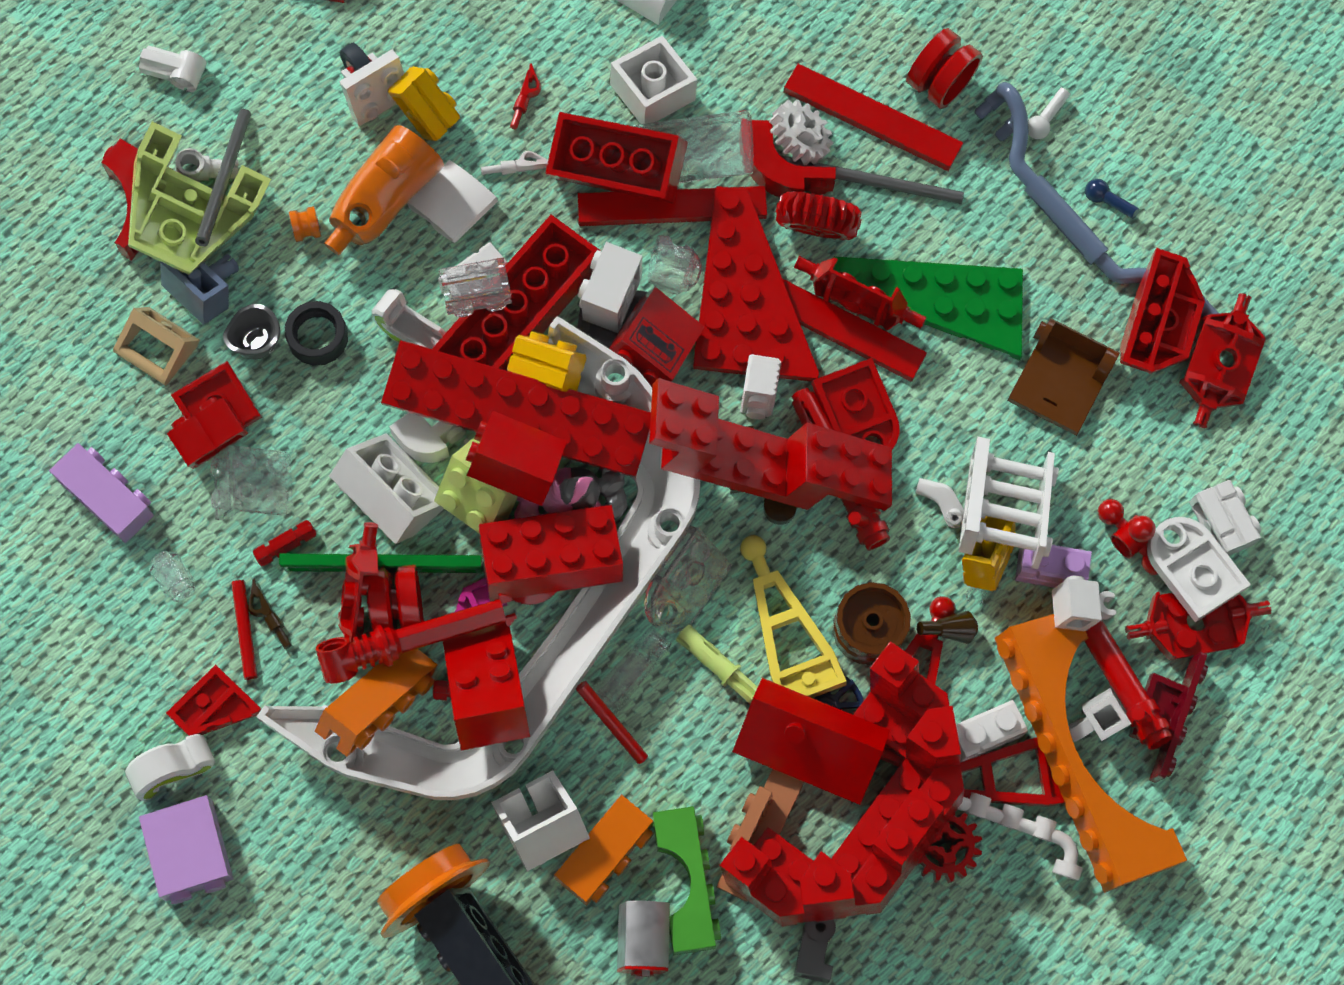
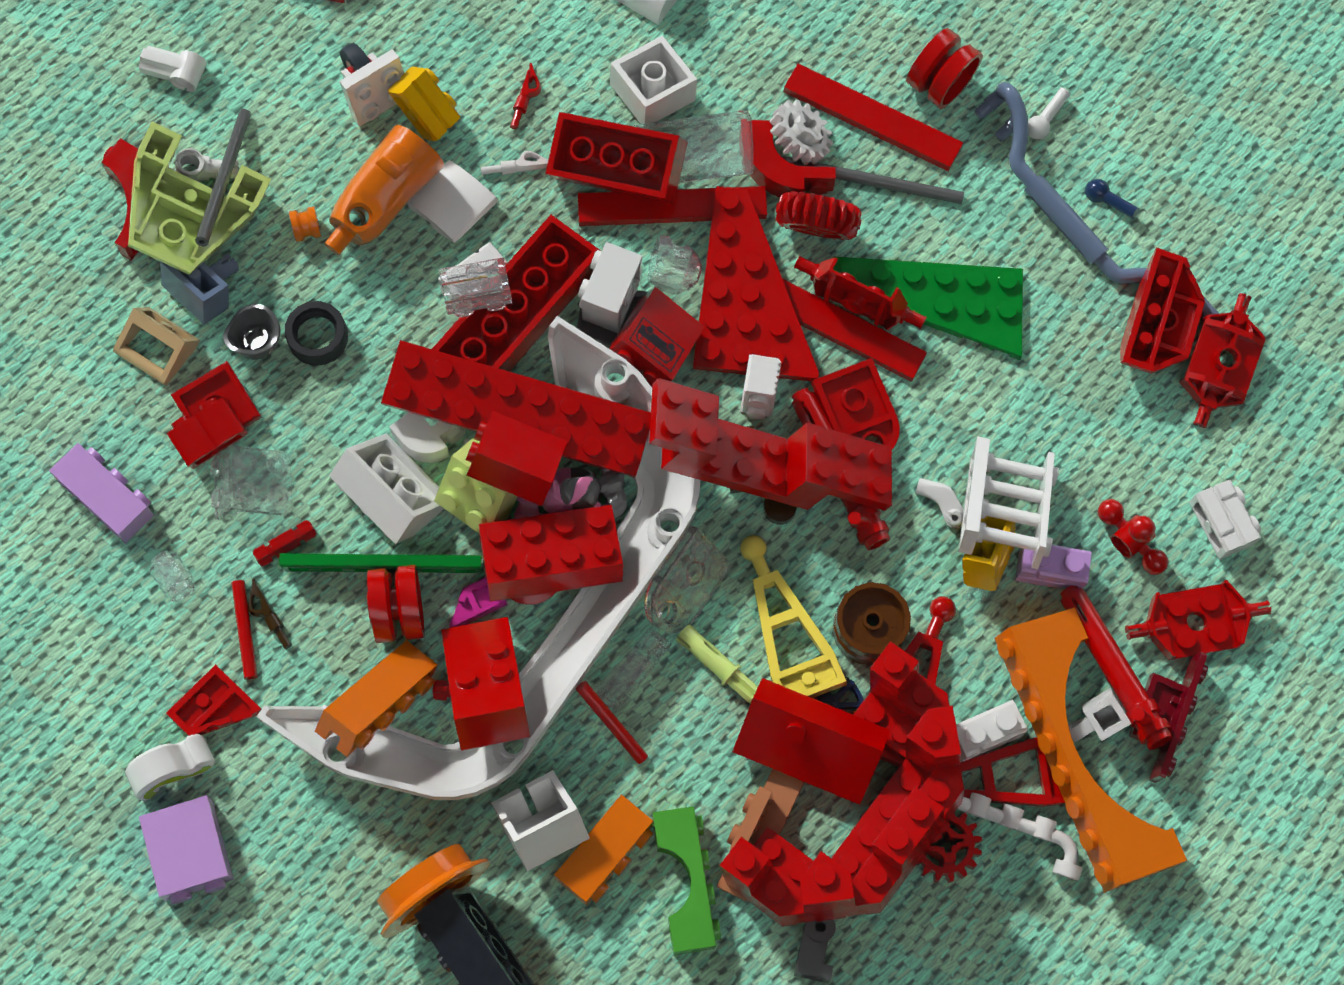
(341, 659): red piece -> none
(358, 567): red plate -> none
(404, 323): white animal -> none
(551, 364): yellow brick -> none
(643, 938): flat silver piece -> none
(957, 627): dark brown cone -> none
(1063, 376): reddish brown door -> none
(1079, 604): white brick -> none
(1195, 568): white tile -> none

